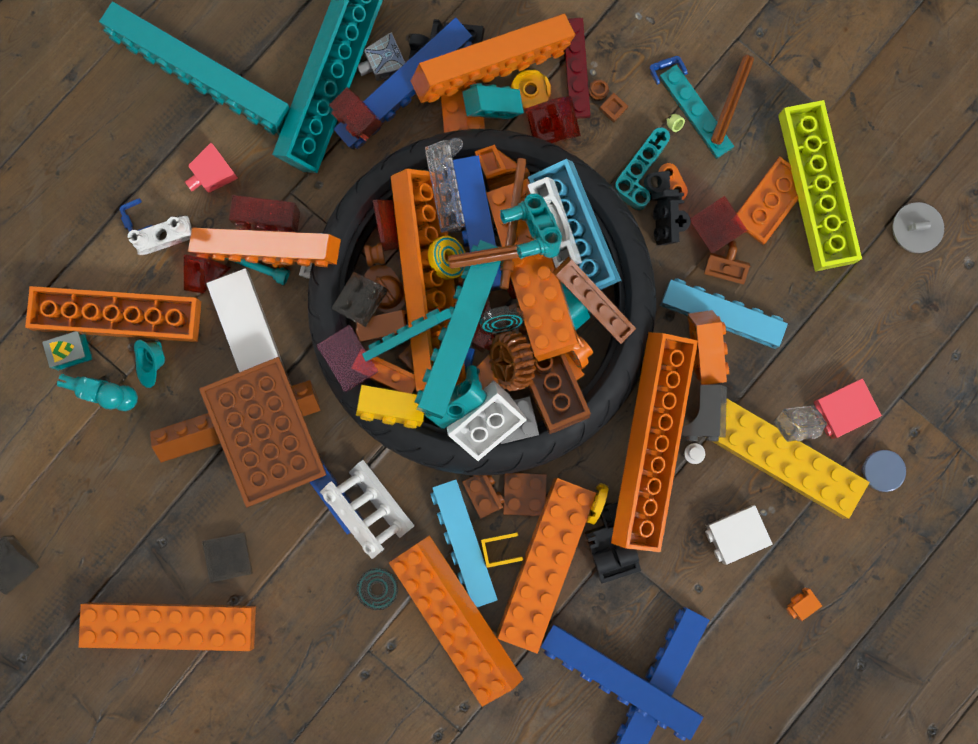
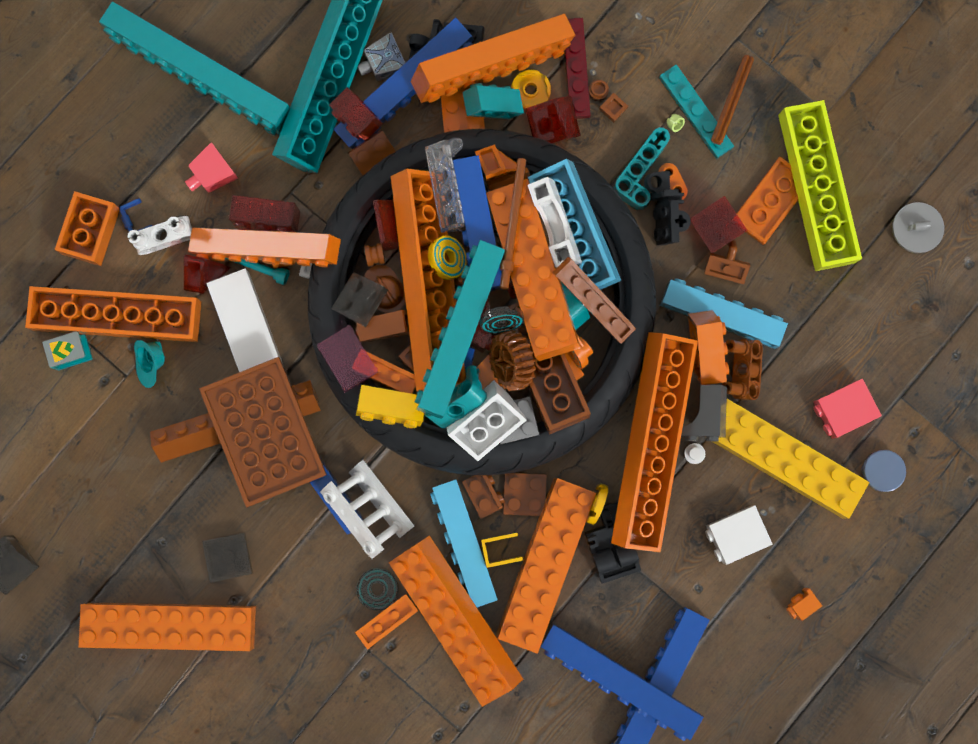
(87, 228): none -> orange brick
(100, 391): teal piece -> none
(371, 152): none -> dark orange plate
(386, 621): none -> orange plate
(406, 333): teal plate -> none
(483, 256): dark orange axle -> none
(540, 224): teal piece -> none
(666, 63): blue piece -> none
(746, 369): none -> dark orange piece
(800, 423): clear brick -> none

